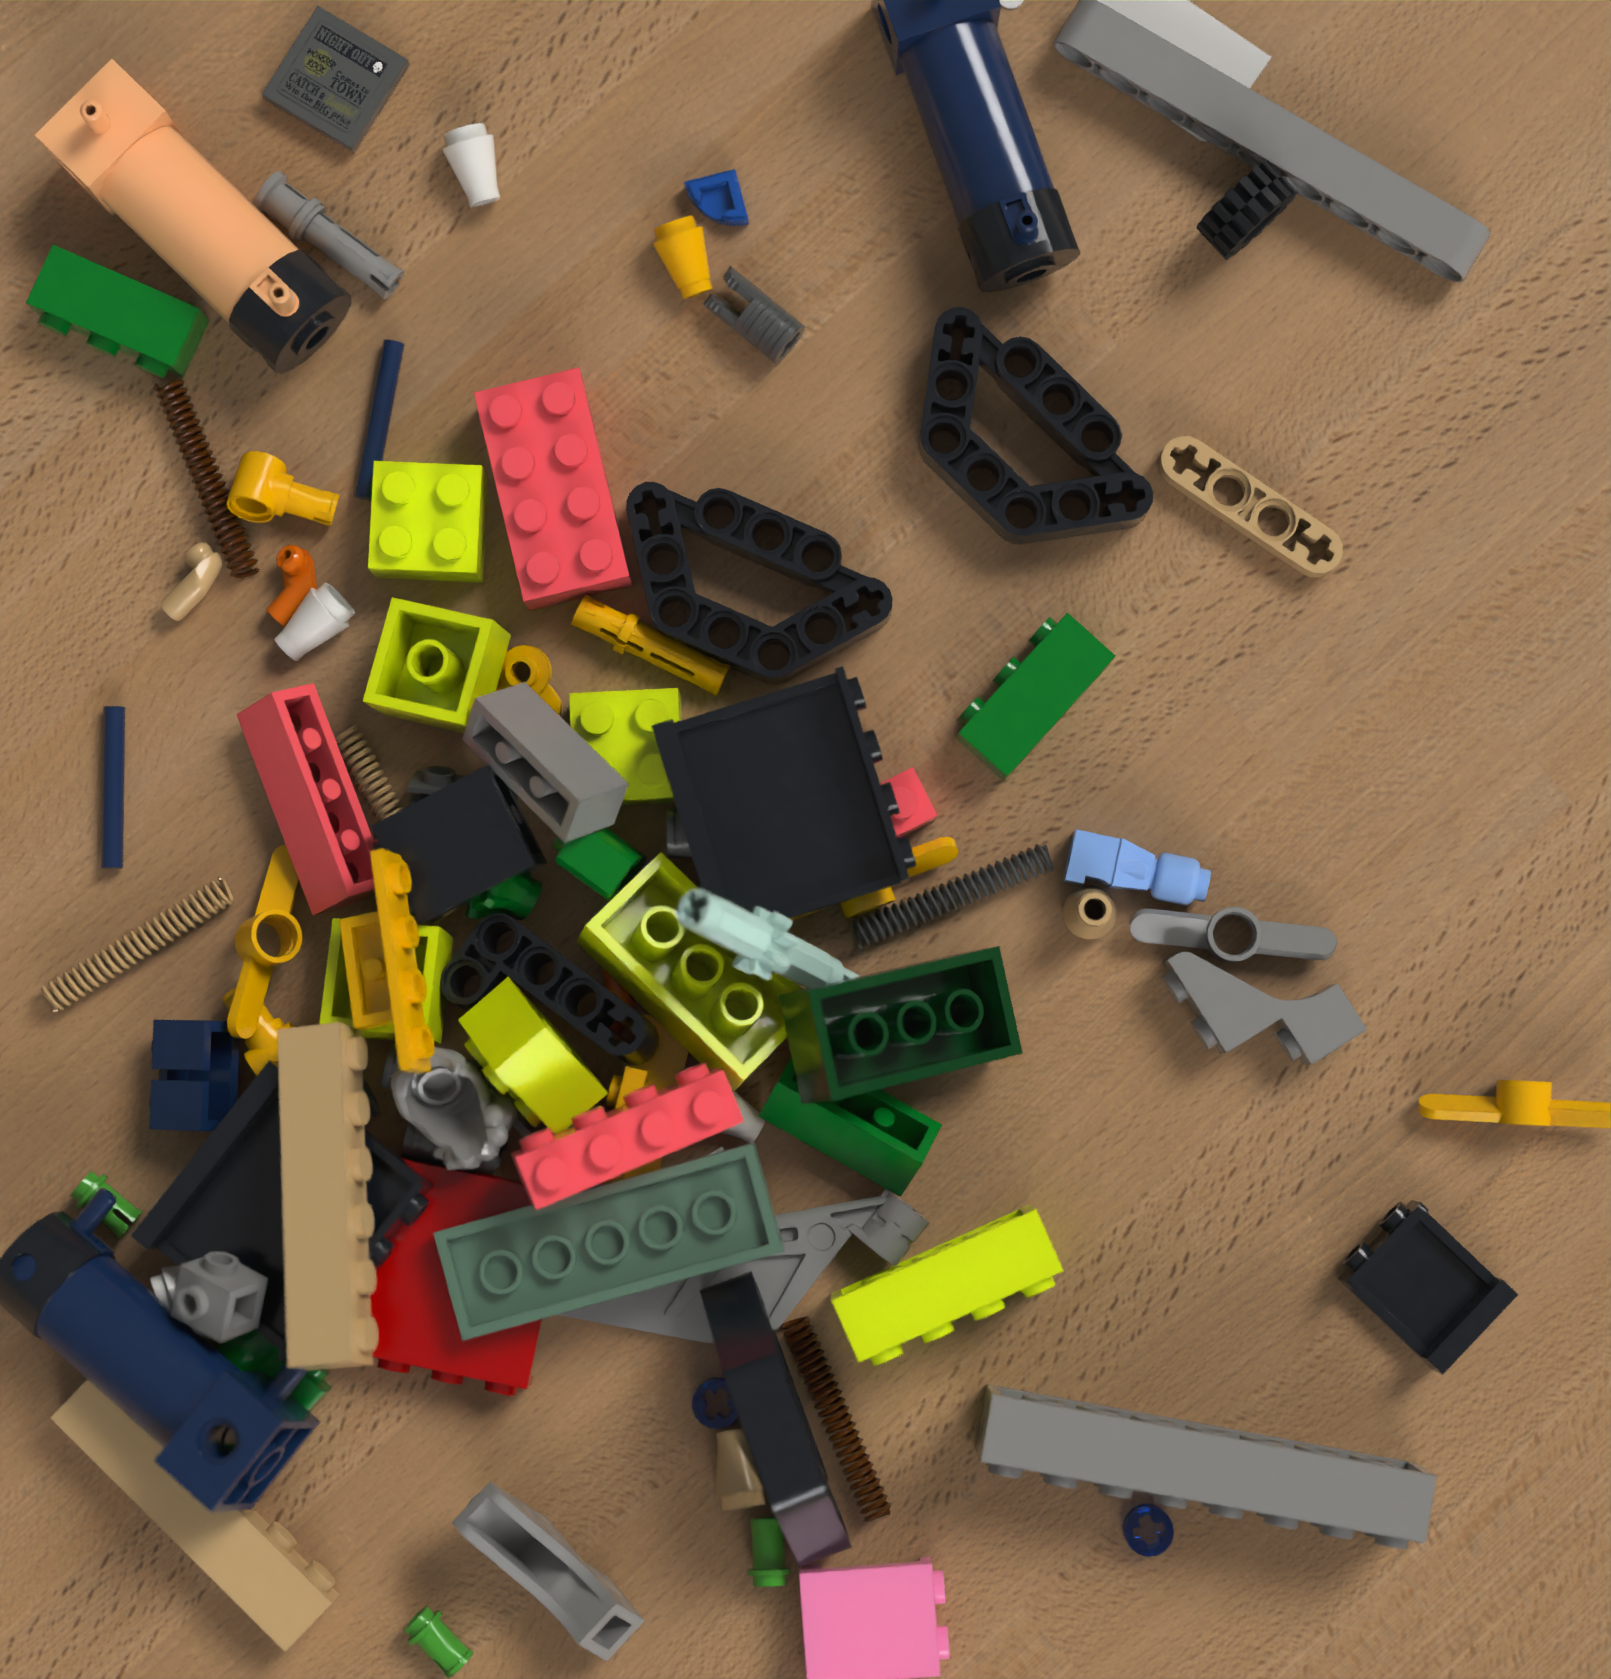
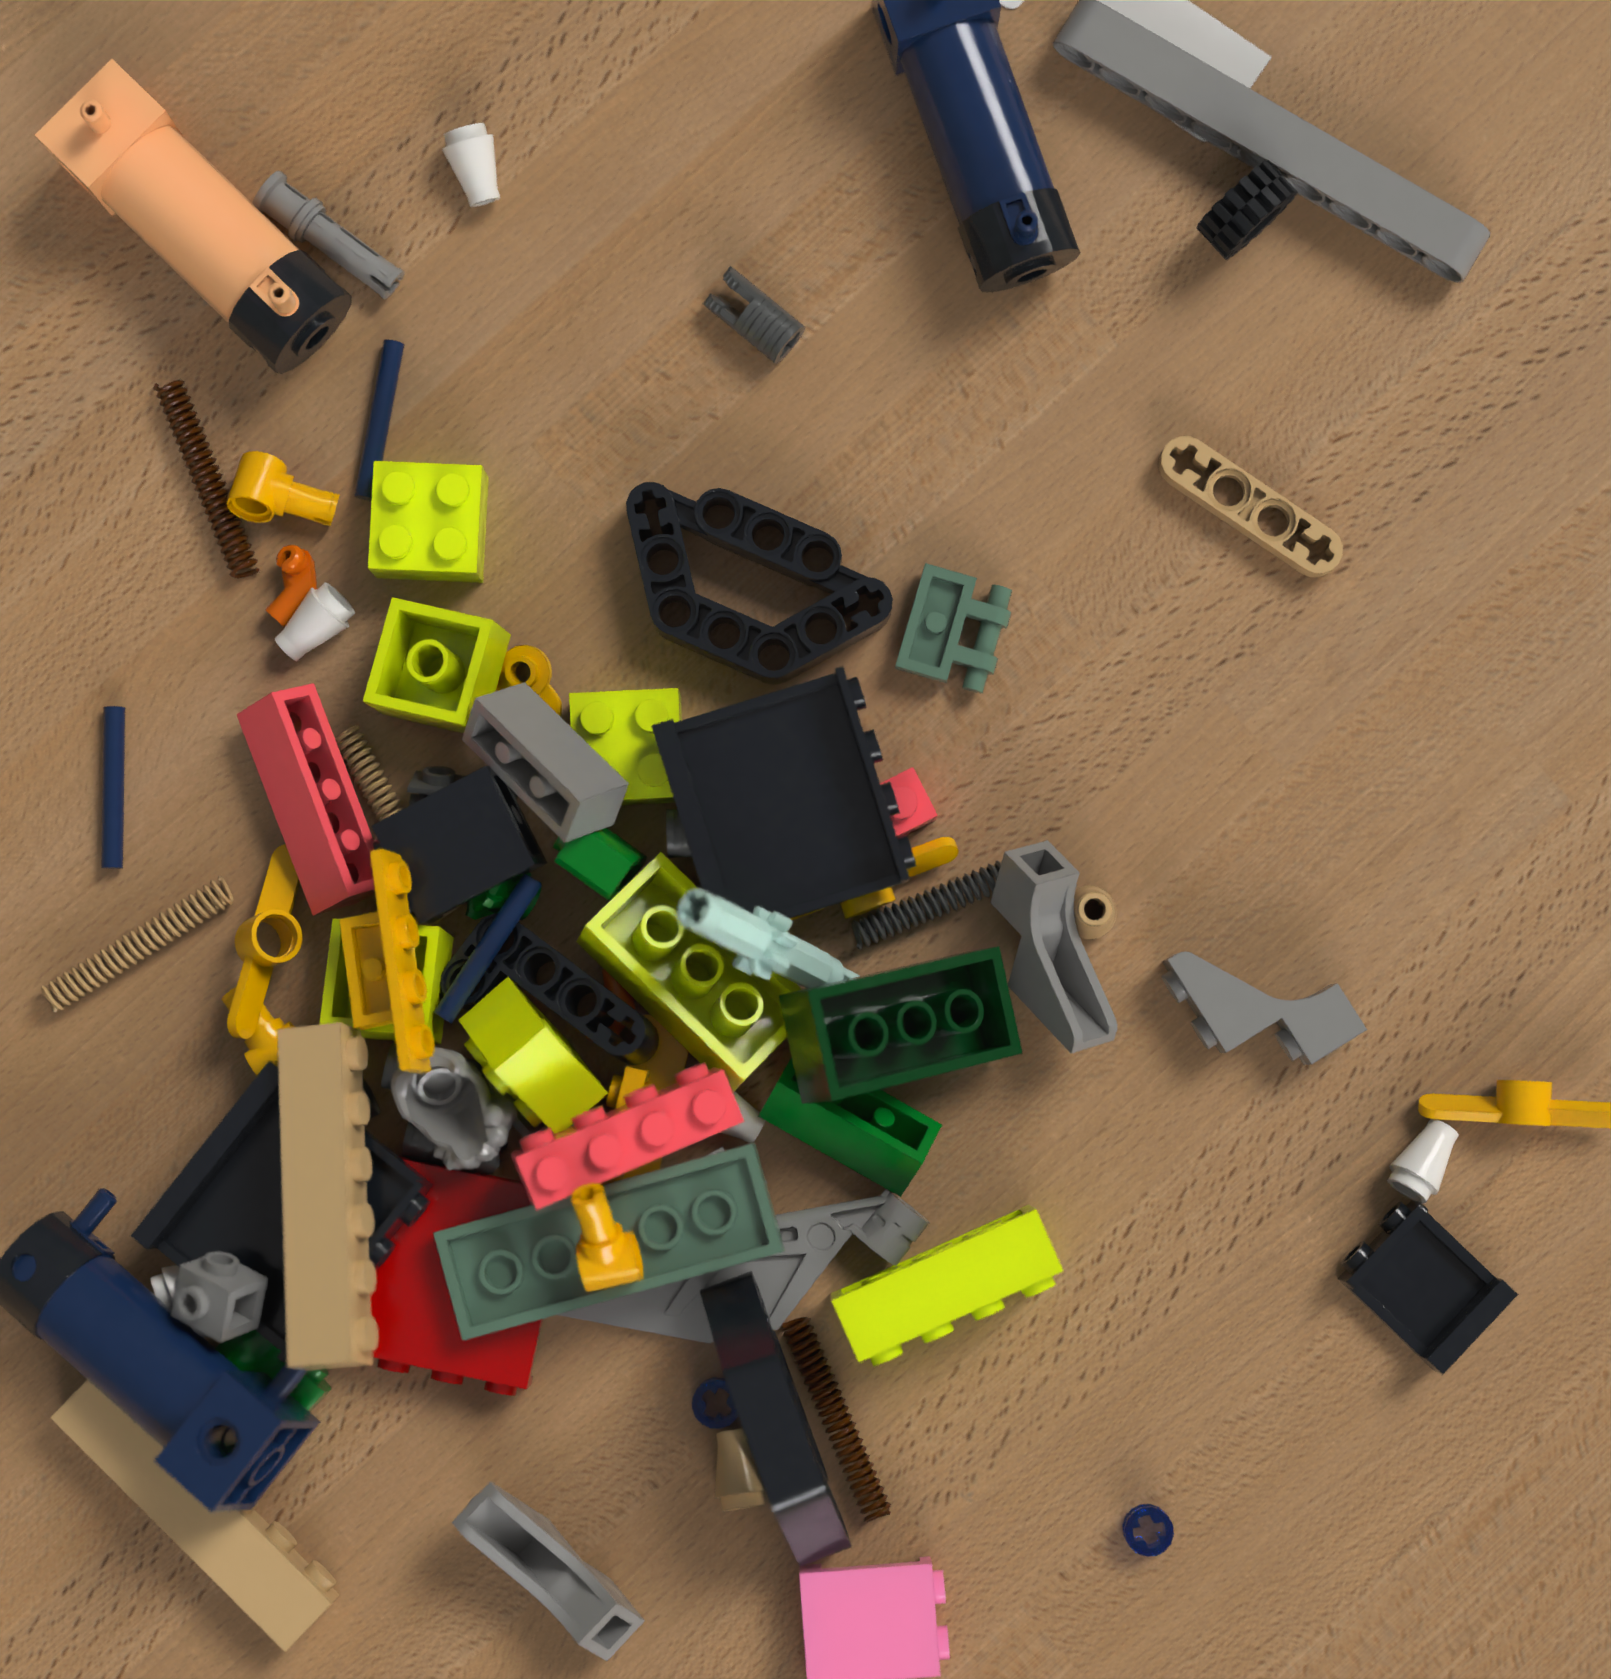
(88, 1188): bright green pin -> none
(116, 313): green brick -> none
(195, 1074): dark blue piece -> none
(196, 584): tan arm -> none
(335, 79): dark grey tile -> none
(437, 1641): bright green pin -> none
(487, 948): none -> dark blue bar
(553, 489): coral brick -> none
(605, 1252): none -> yellow pin
(649, 644): yellow pin -> none
(684, 255): yellow cone -> none
(719, 198): blue tile -> none
(768, 1553): bright green pin -> none
(937, 623): none -> sand green plate
(1033, 694): green brick -> none
(1051, 963): none -> light grey arch
(1109, 470): black piece -> none
(1130, 867): light blue piece -> none
(1206, 1465): light grey brick -> none
(1266, 937): light grey piece -> none
(1423, 1162): none -> white cone

